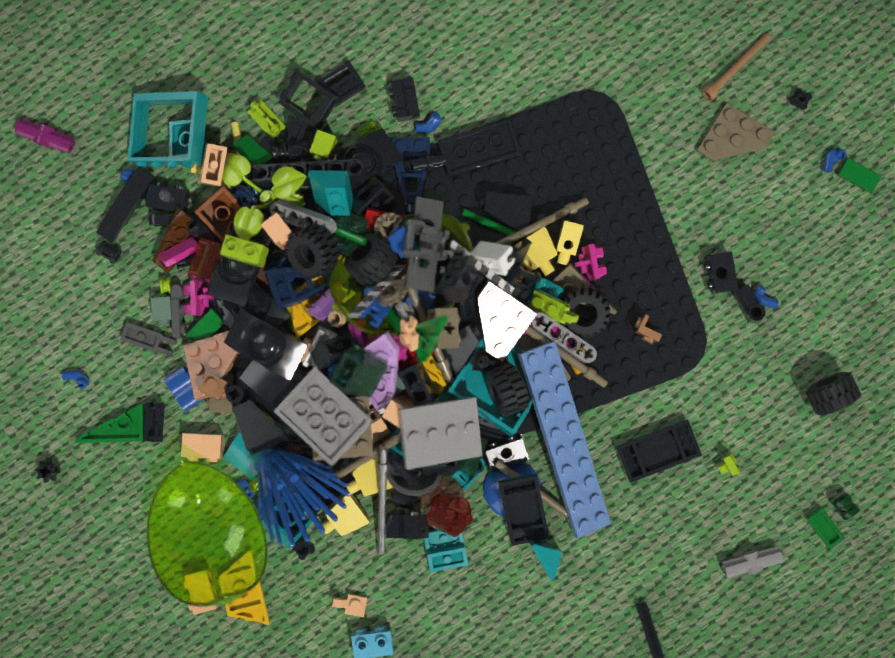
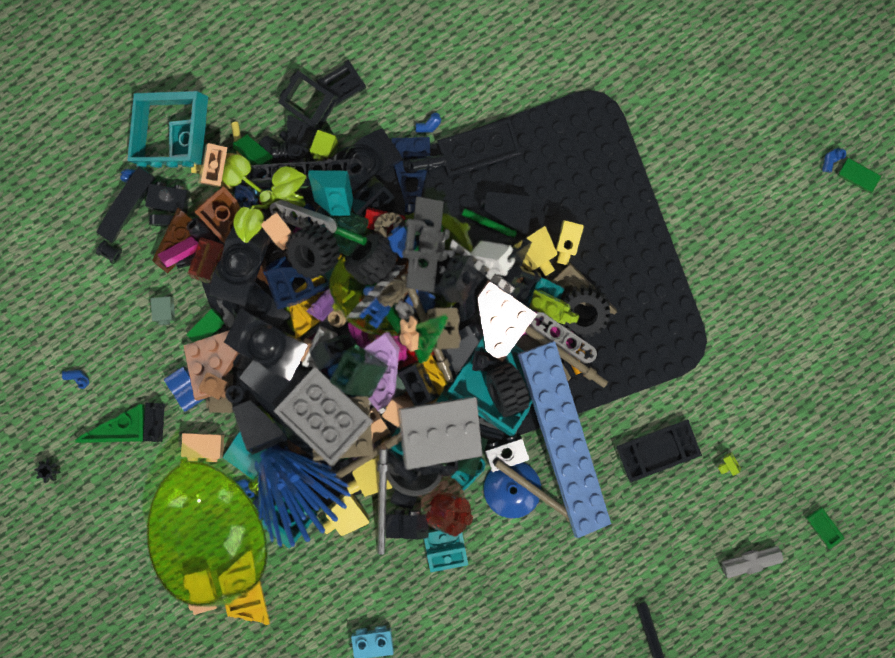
(44, 135): magenta piece -> none
(146, 338): dark grey hinge -> none
(166, 285): lime bush -> none
(177, 312): dark grey hinge -> none
(199, 298): dark pink hips -> none
(244, 251): lime brick -> none
(266, 118): lime hinge -> none
(303, 553): black plate -> none
(354, 604): light nougat plate -> none
(368, 128): clear neon green bush -> none
(405, 99): black brick -> none
(523, 509): black slope -> none
(548, 556): teal slope -> none
(568, 209): dark tan bar -> none
(589, 264): dark pink hips -> none
(648, 334): medium nougat bracket -> none
(710, 91): medium nougat piece -> none
(726, 263): black brick -> none
(734, 135): dark tan plate -> none
(748, 302): black piece -> none
(763, 299): blue arm -> none
(794, 101): black plate -> none
(833, 393): black tyre -> none
(846, 506): dark green wheel -> none

